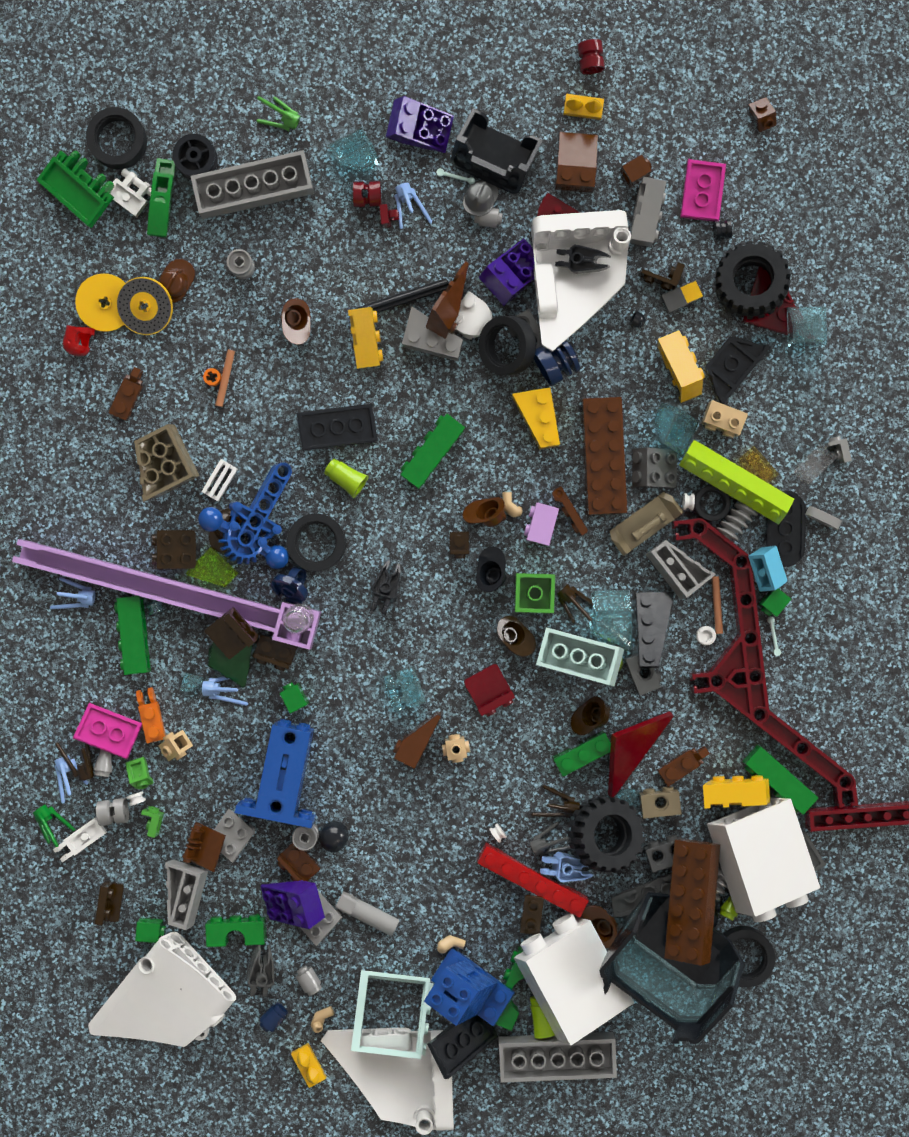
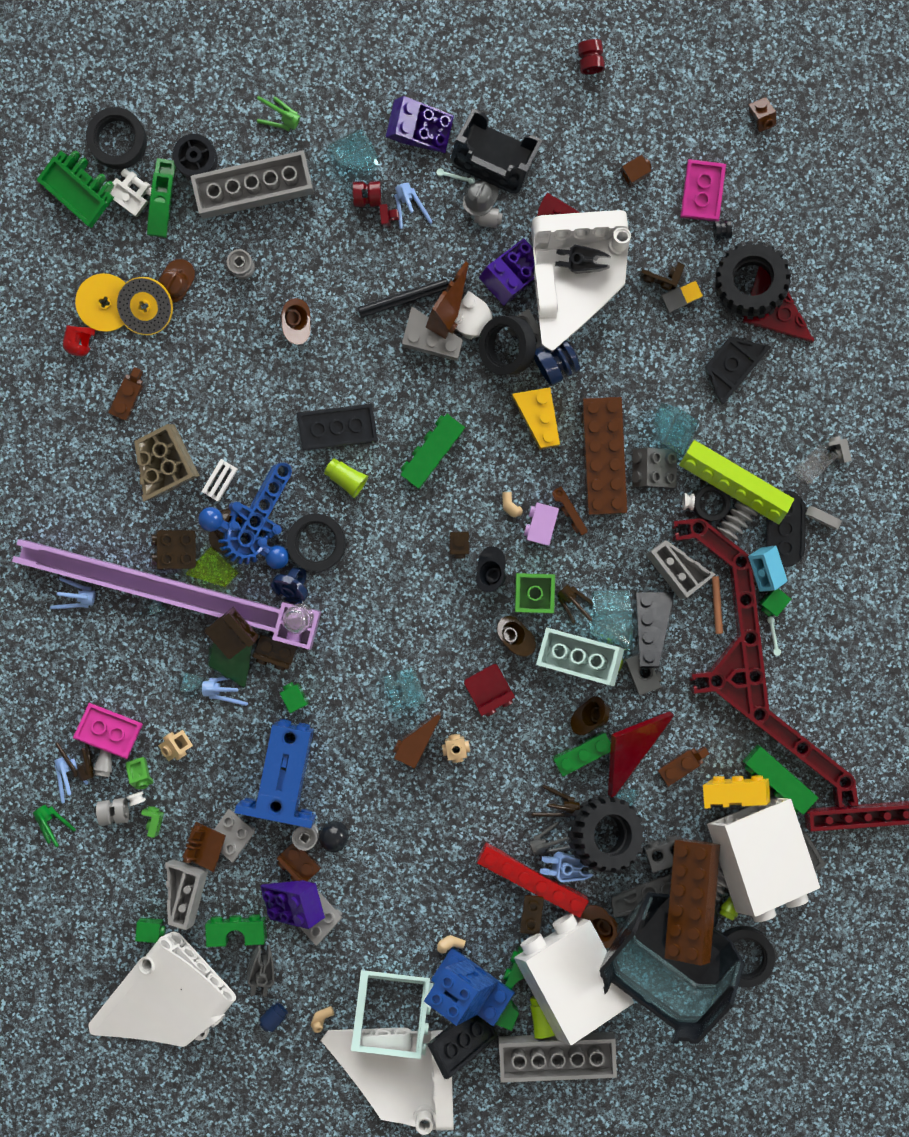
(81, 838): white hinge -> none
(109, 902): dark brown bracket -> none
(132, 635): green brick -> none
(151, 717): orange hinge -> none
(209, 382): orange bush -> none
(225, 378): nougat bar -> none
(308, 980): light grey brick -> none
(308, 1065): yellow tile -> none
(365, 337): yellow wedge -> none
(367, 913): light grey piece -> none
(385, 587): black hinge -> none
(485, 511): reddish brown piece -> none
(498, 833): white bush -> none
(576, 162): reddish brown slope -> none
(583, 106): yellow tile -> none
(637, 320): black hinge -> none
(645, 522): dark tan piece -> none
(647, 211): light grey wedge -> none
(669, 808): dark tan brick -> none
(681, 365): yellow wedge -> none
(705, 635): white tile -> none
(724, 419): tan brick -> none
(757, 464): clear yellow wing -> none
(807, 326): clear light blue slope -> none

